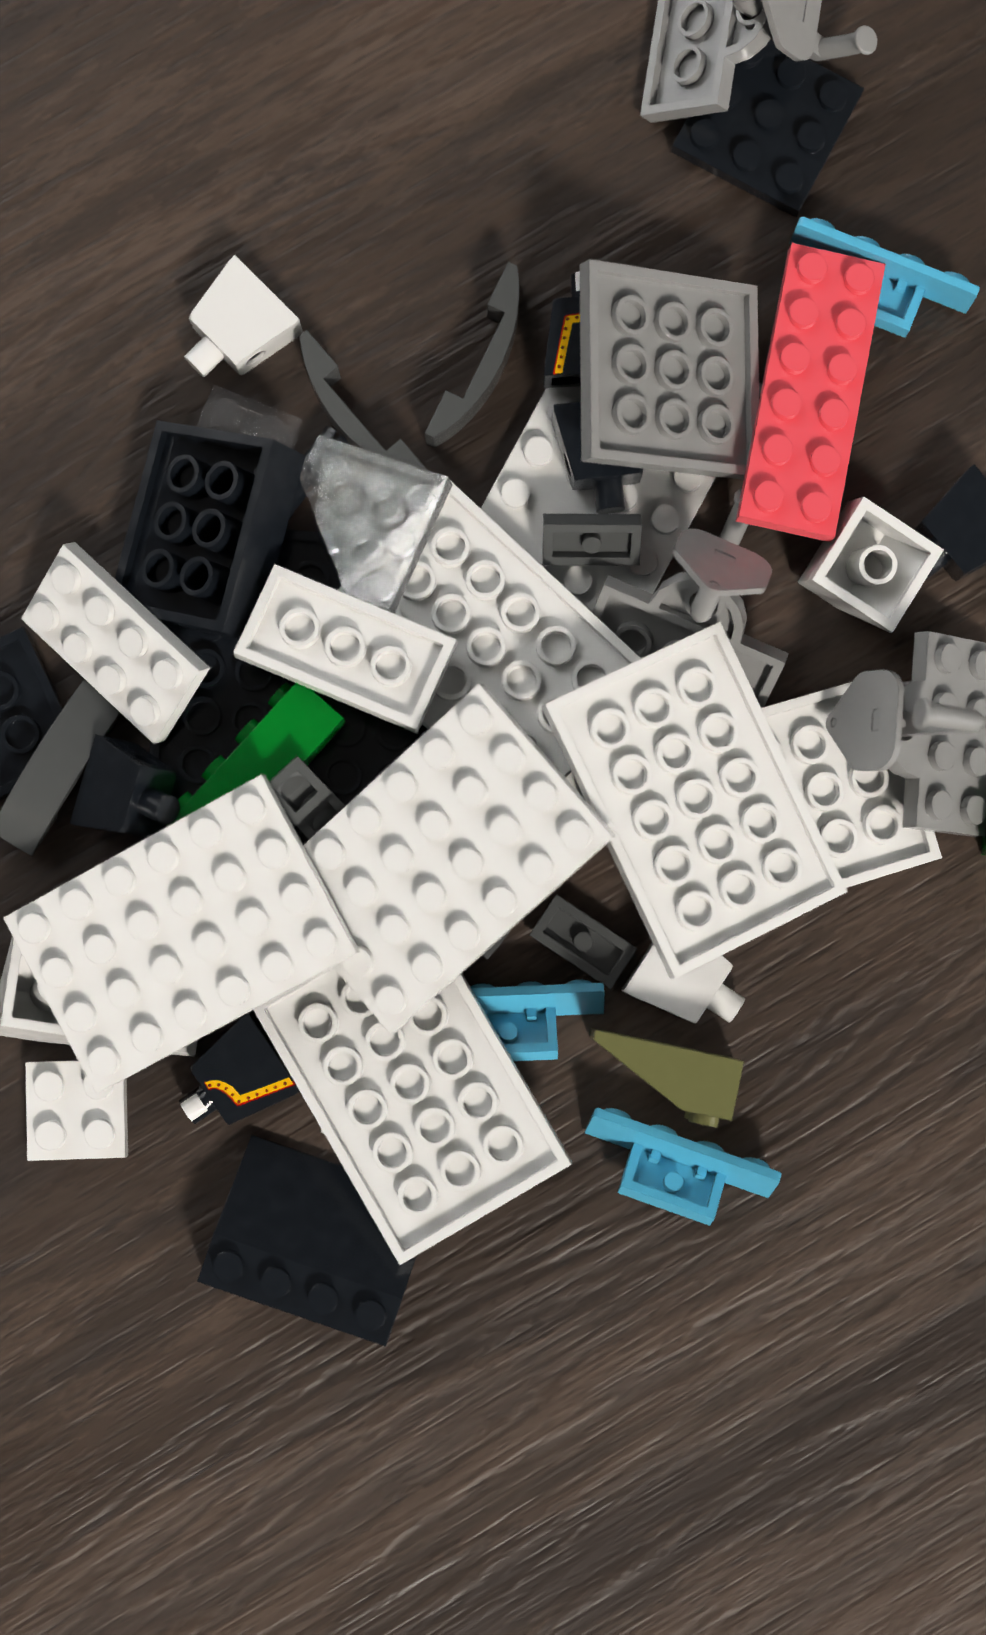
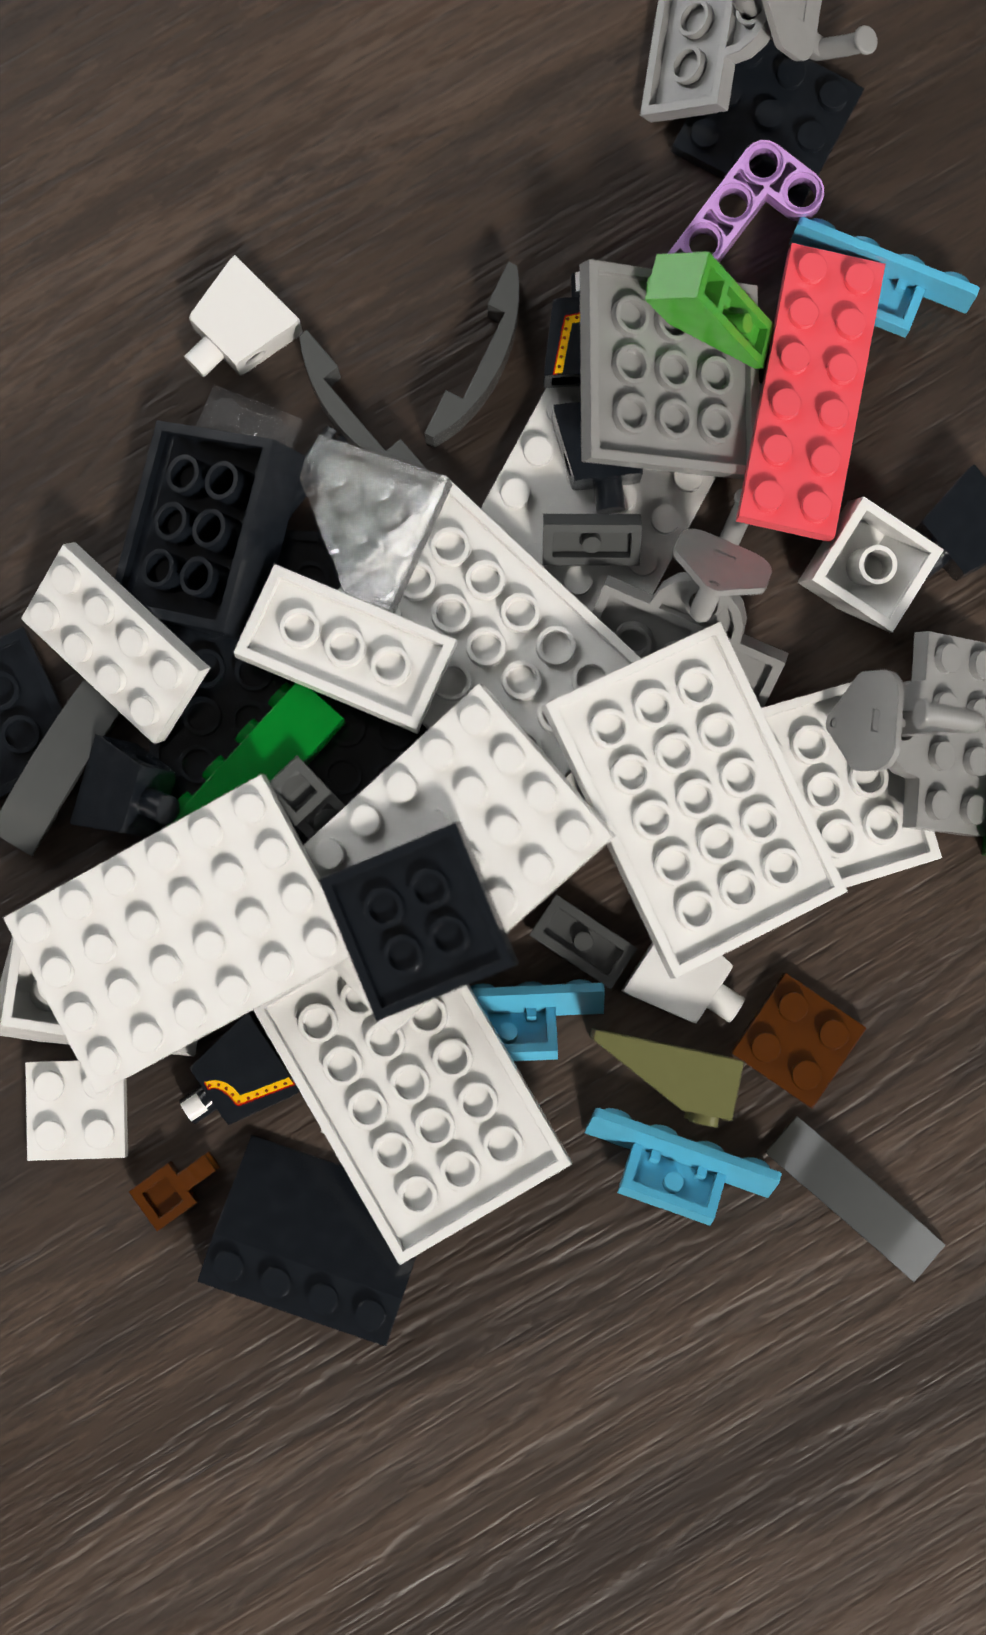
(170, 1192): none -> reddish brown plate
(418, 921): none -> black plate
(709, 305): none -> bright green slope
(755, 193): none -> lavender beam
(798, 1040): none -> reddish brown plate
(855, 1198): none -> dark grey slope

